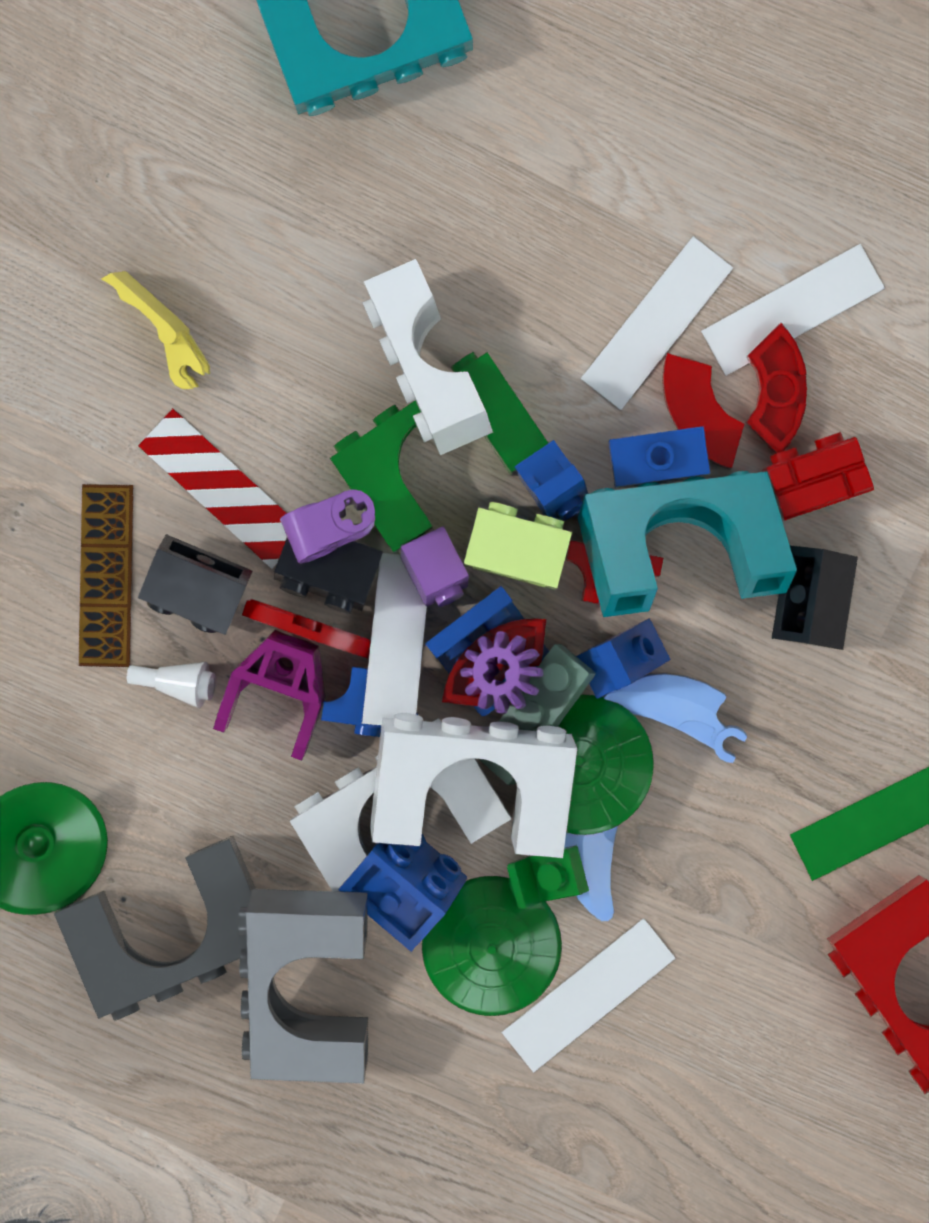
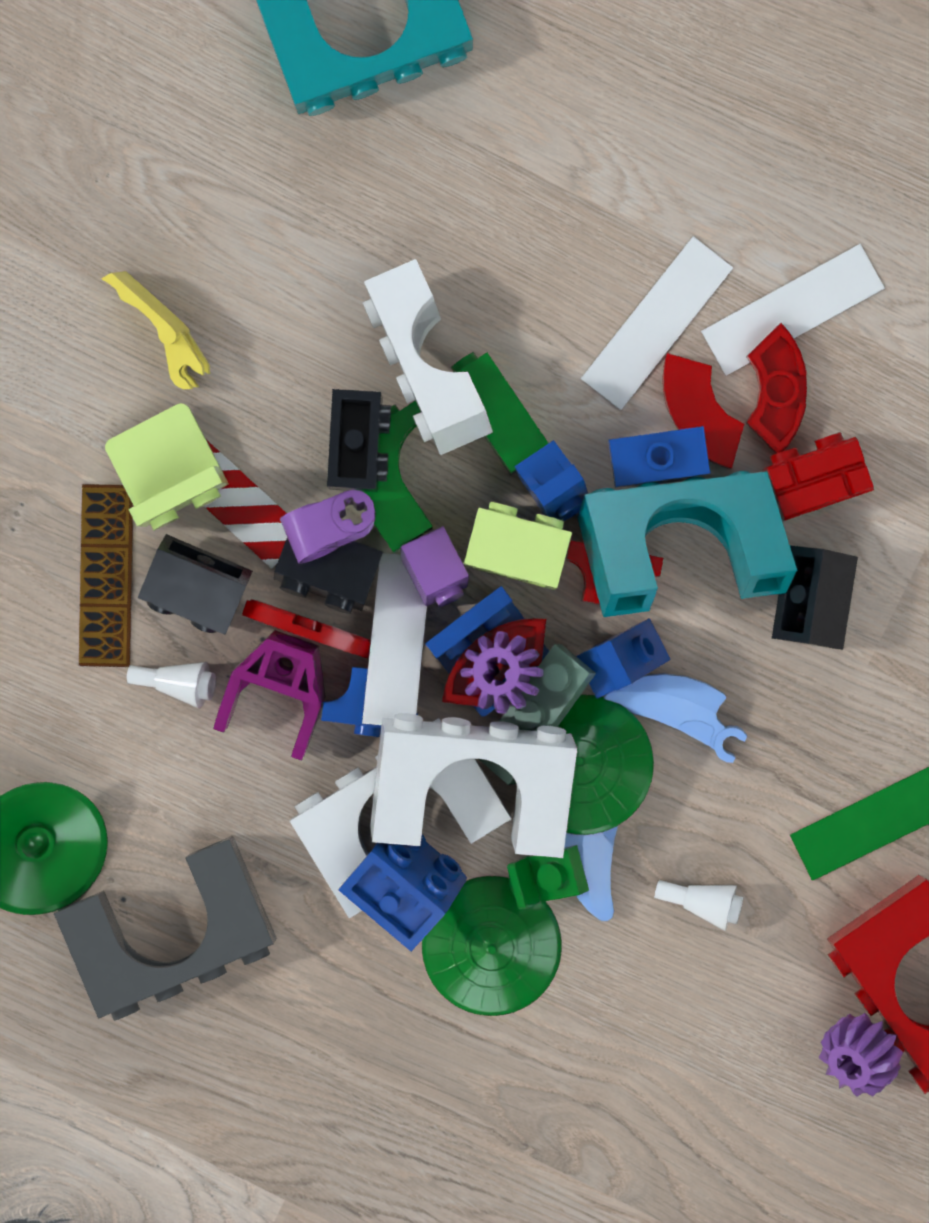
(166, 466): none -> yellowish green bracket
(281, 1038): arch -> none
(355, 440): none -> black brick
(588, 995): white sticker -> none
(710, 902): none -> white cone
(861, 1054): none -> medium lavender gear

